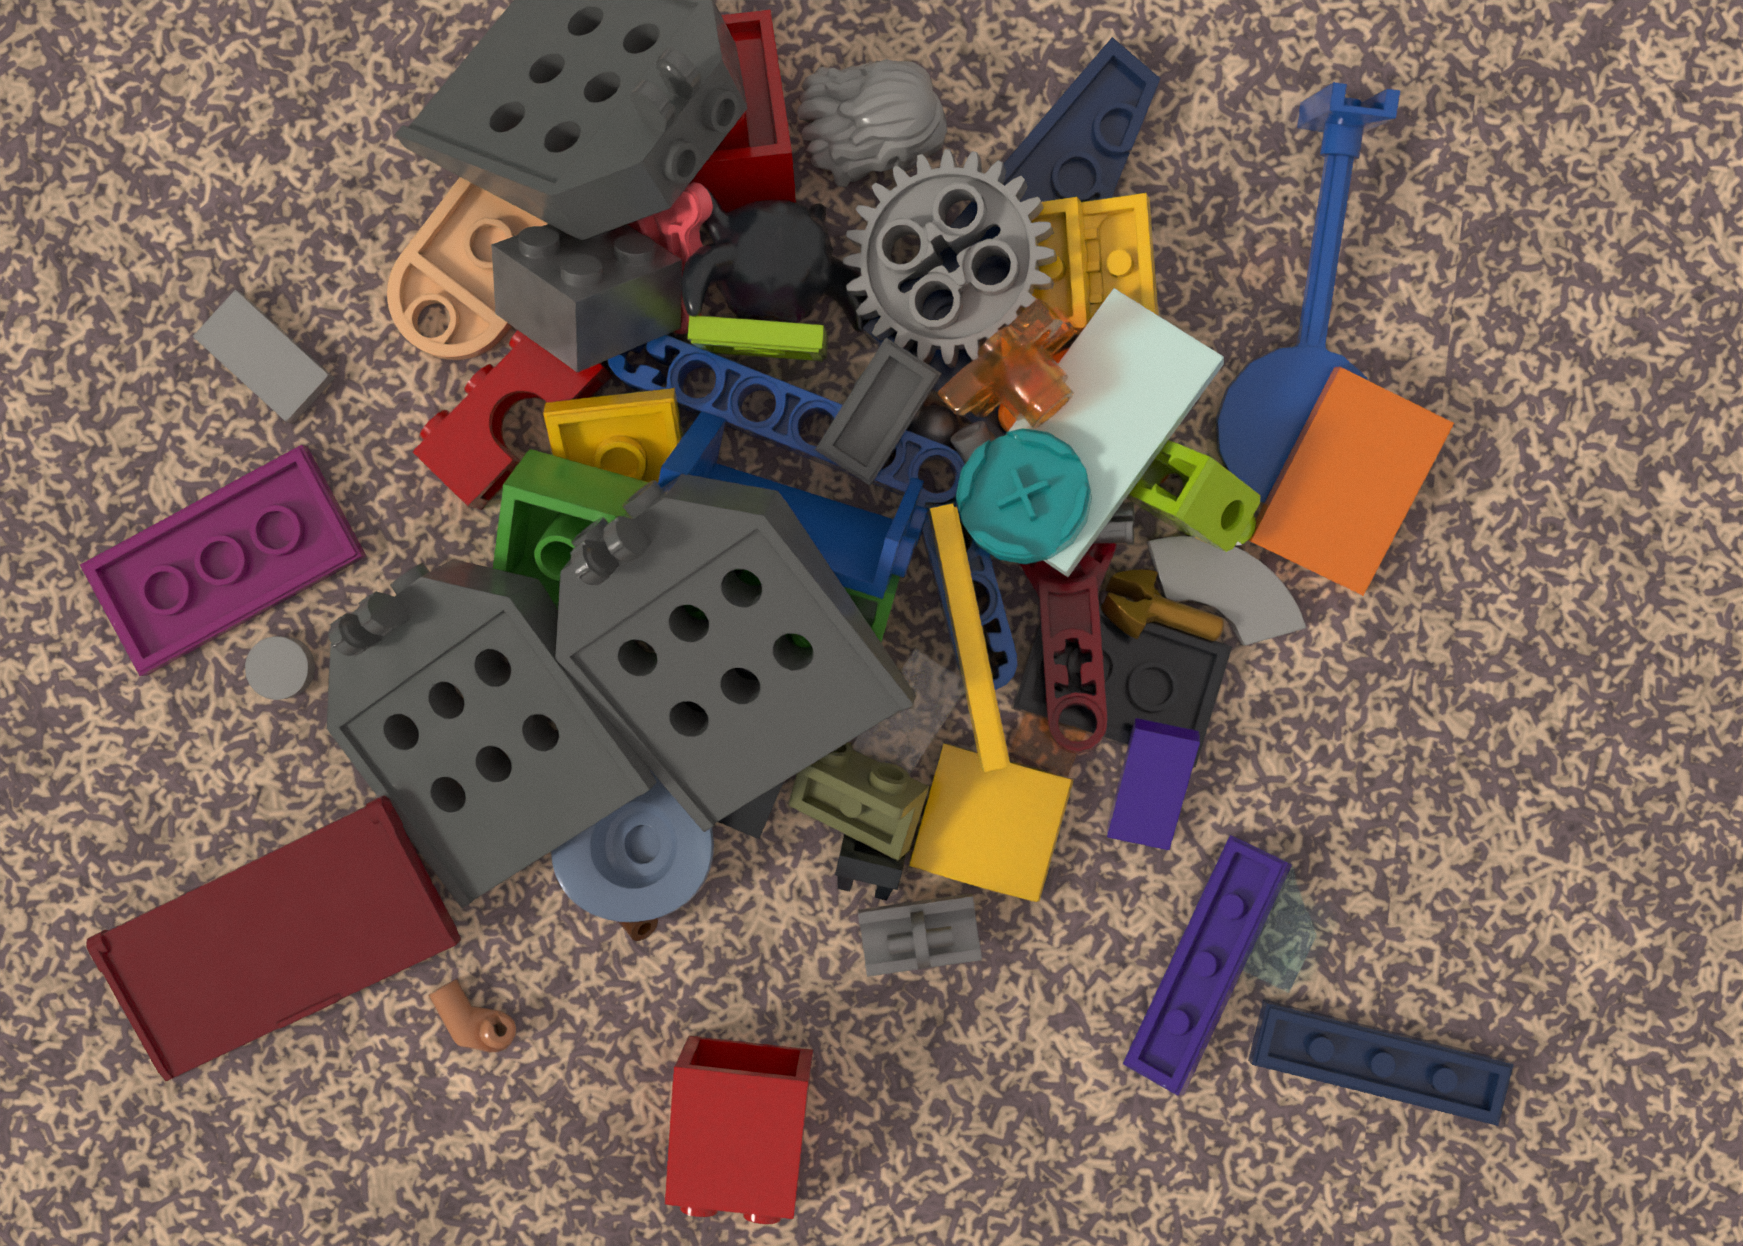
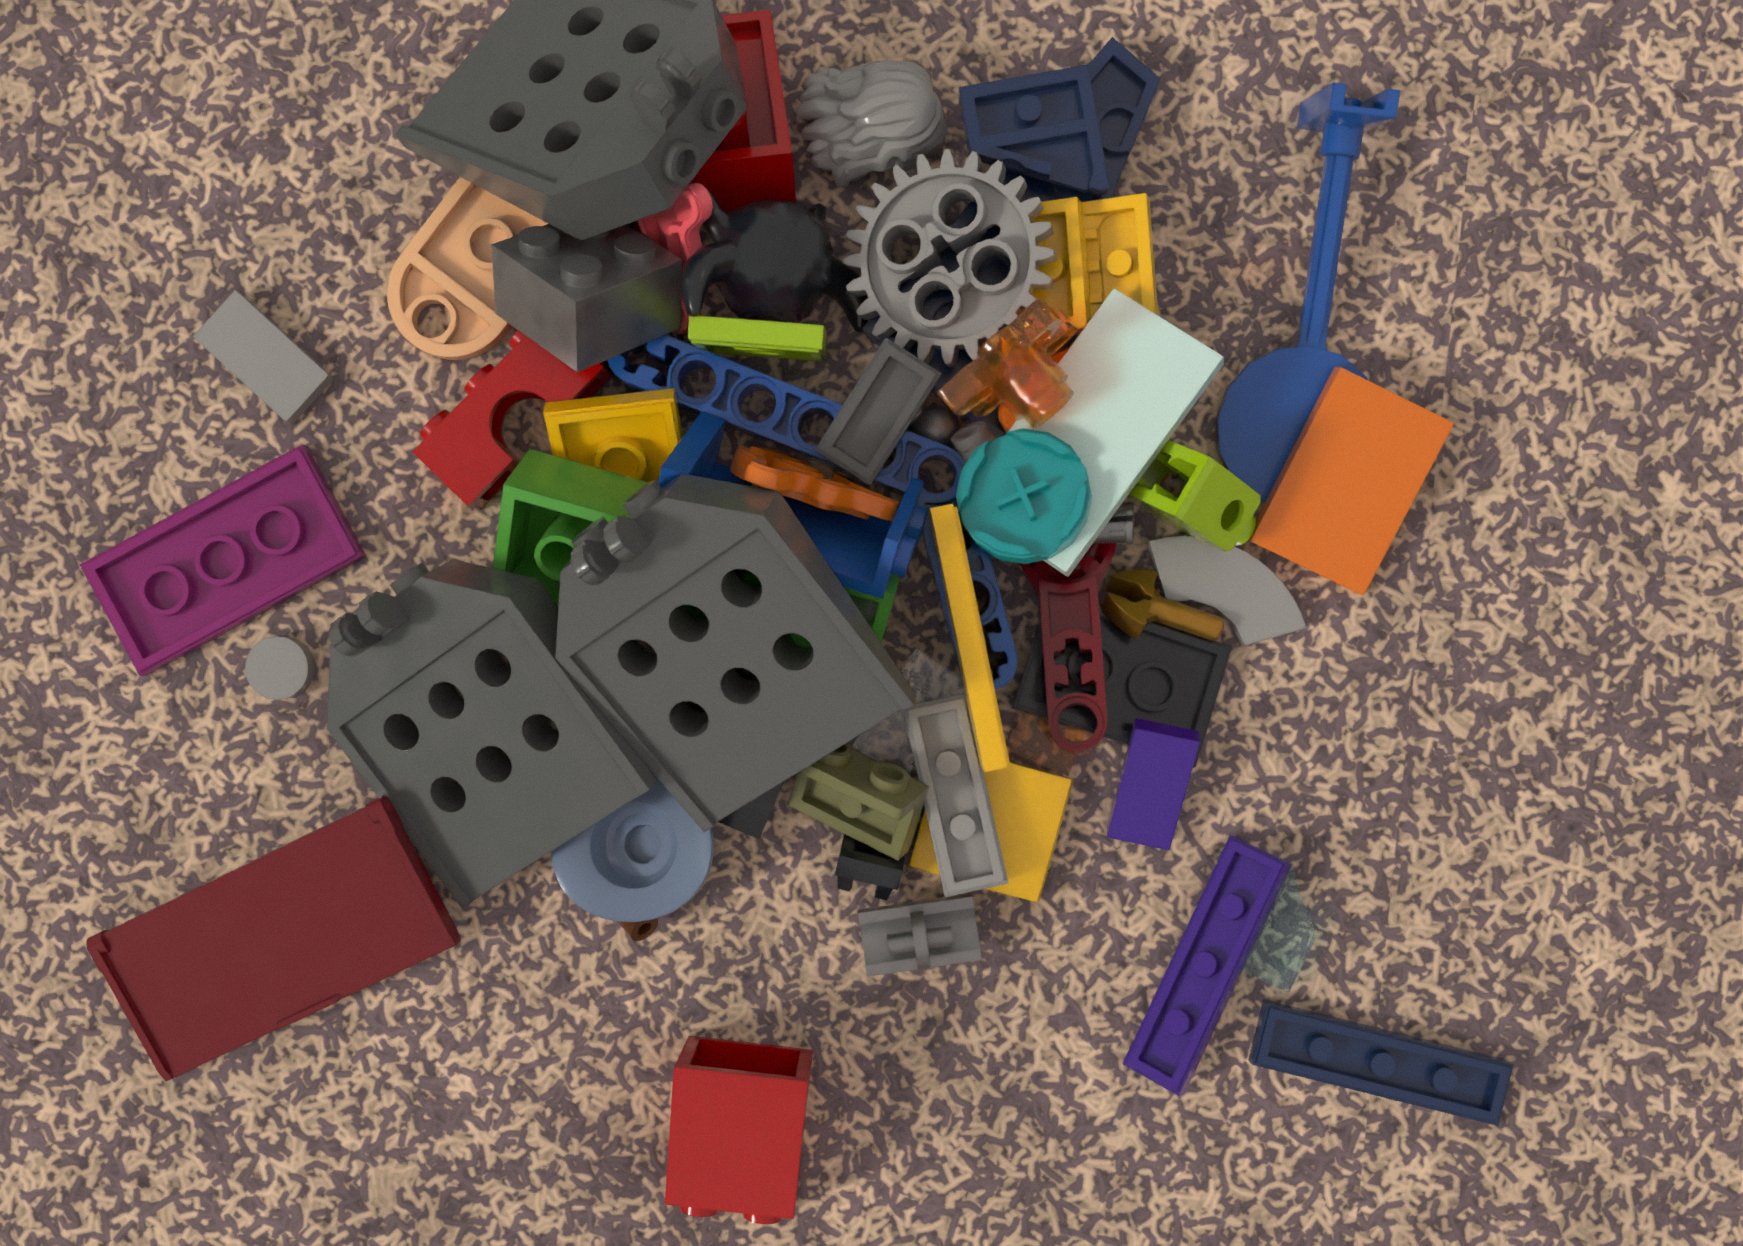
(472, 1025): nougat arm -> none
(796, 479): none -> orange tile
(957, 795): none -> light grey tile
(1039, 127): none -> dark blue wing

